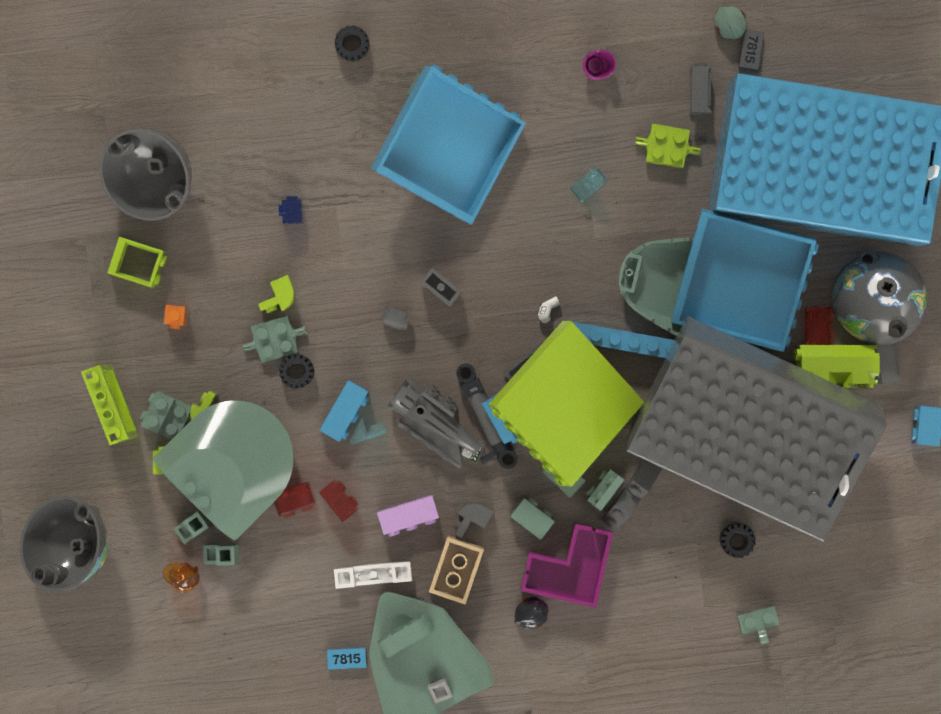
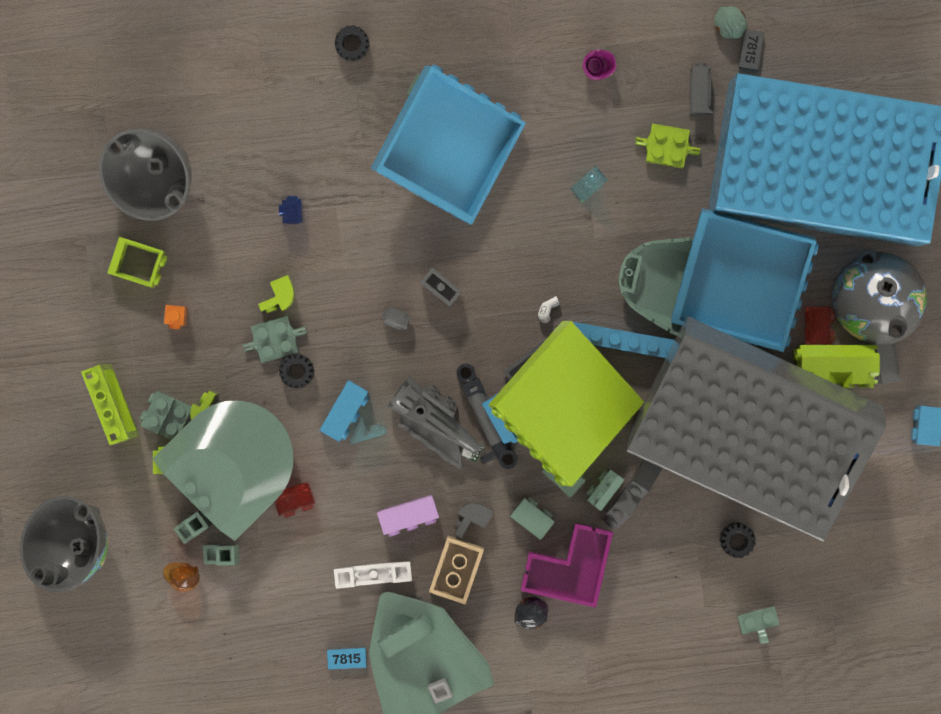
(338, 500): clear red brick -> none

